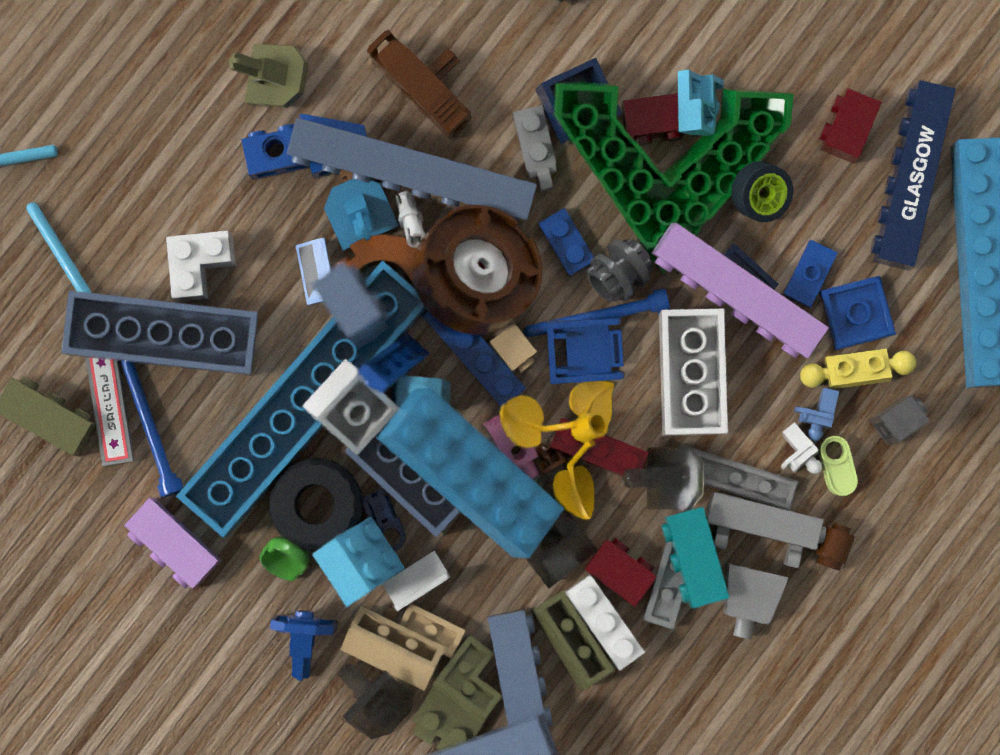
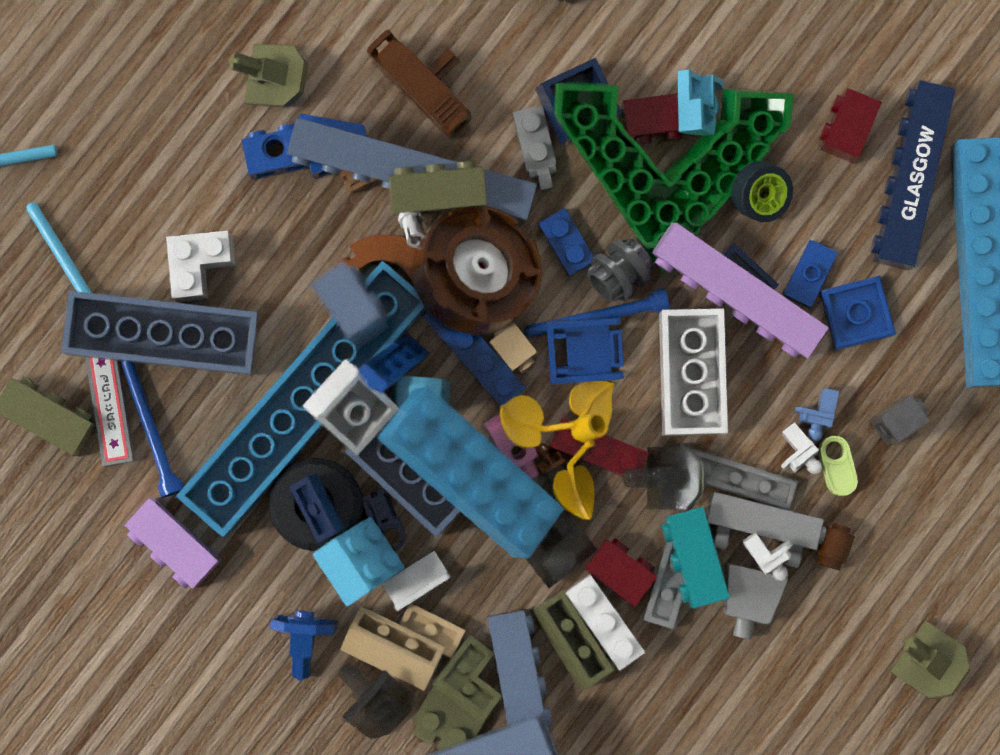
(284, 558): bright green hair -> none
(313, 263): slope -> none
(316, 507): none -> dark blue plate
(359, 211): dark azure piece -> none
(437, 187): none -> olive brick
(771, 560): none -> white piece
(858, 369): light yellow plate -> none
(932, 662): none -> olive piece

